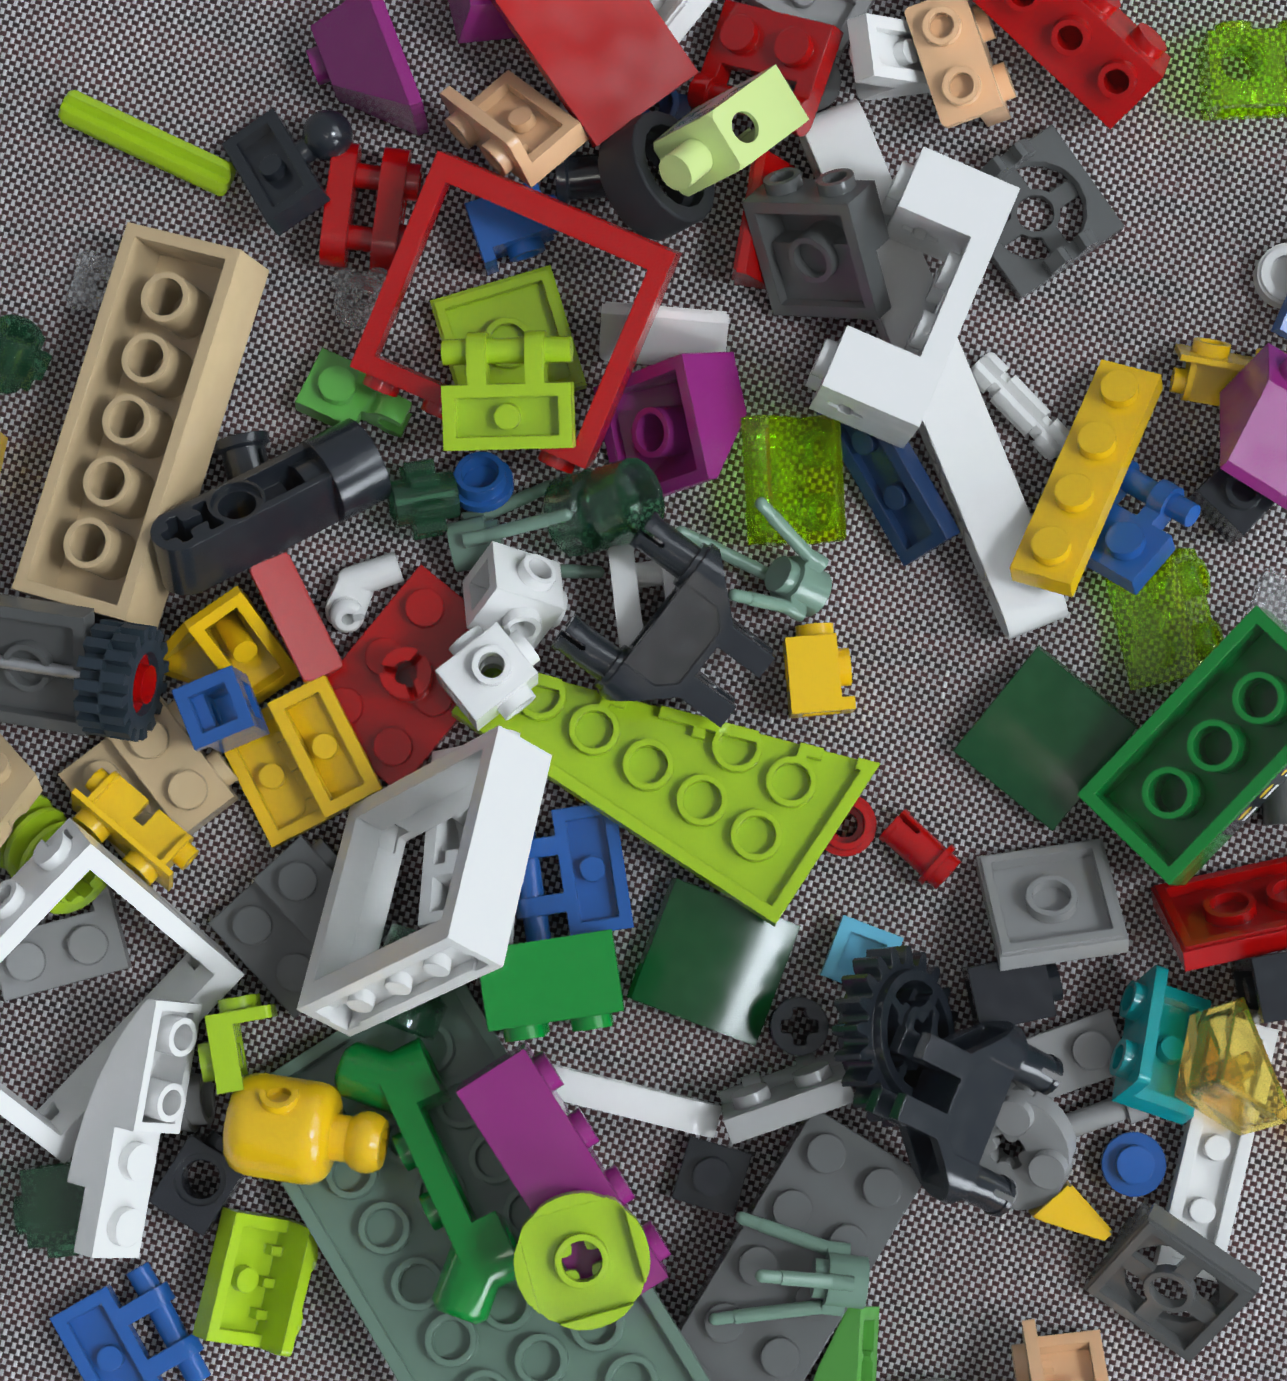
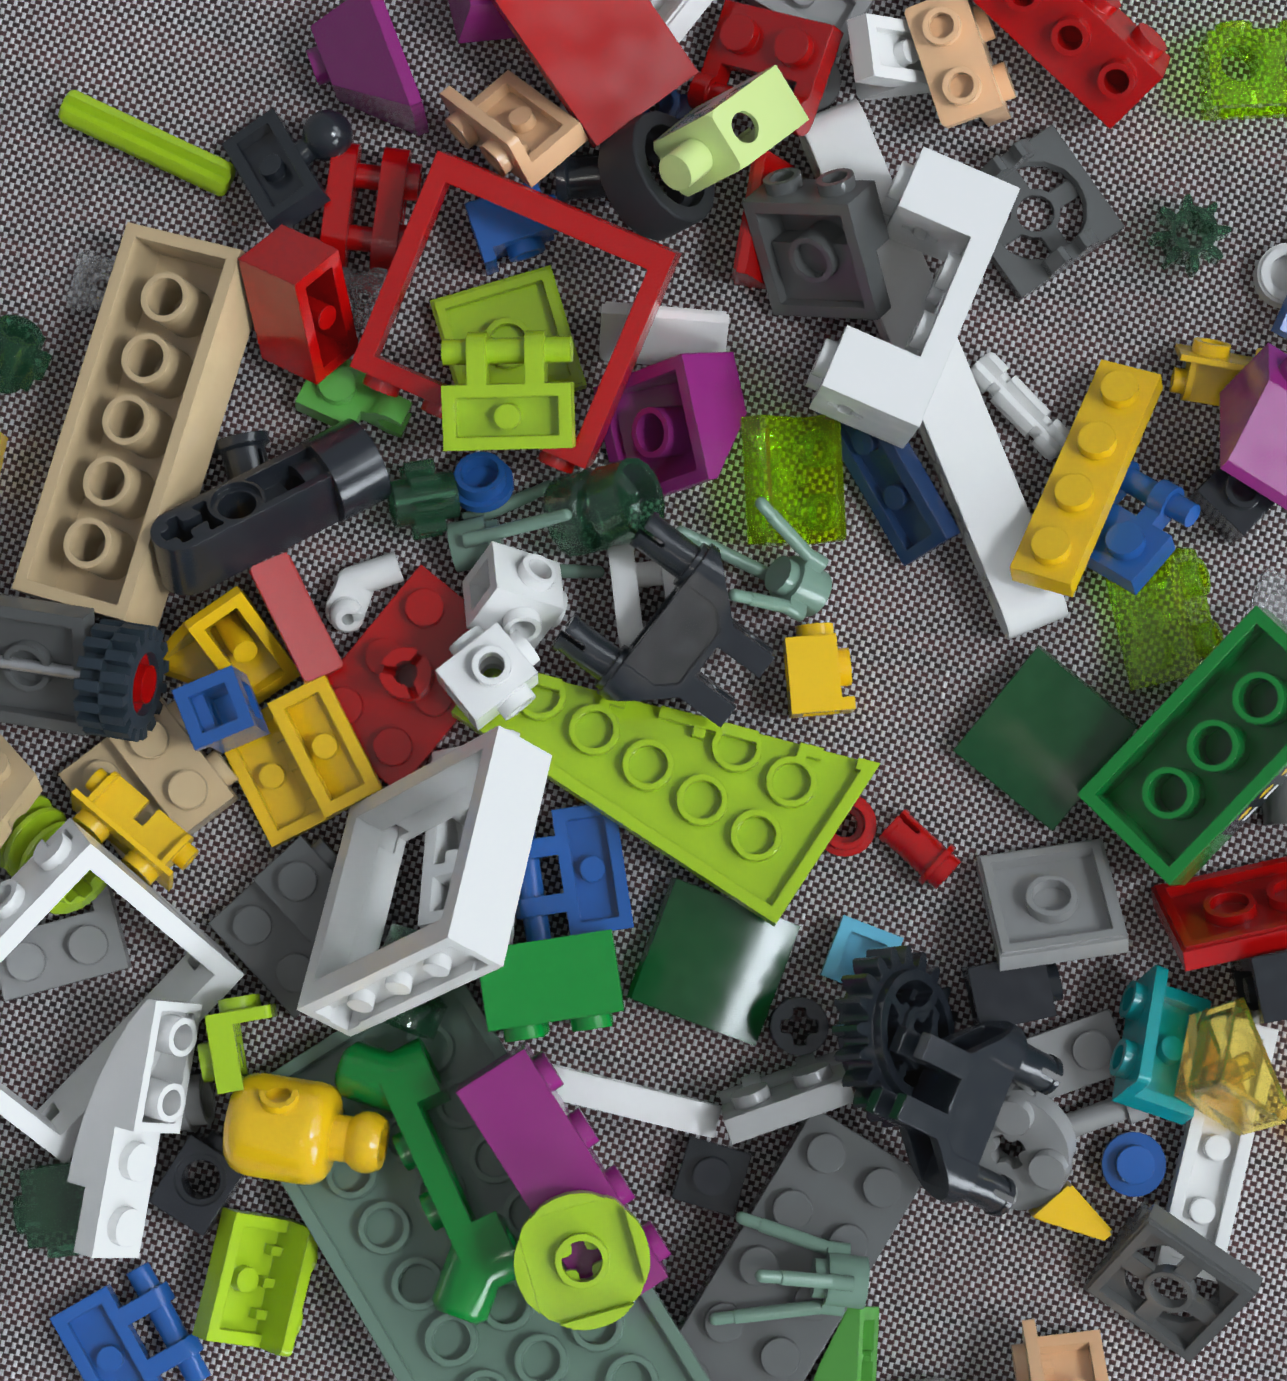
(299, 303): none -> red brick
(1200, 222): none -> clear green gear

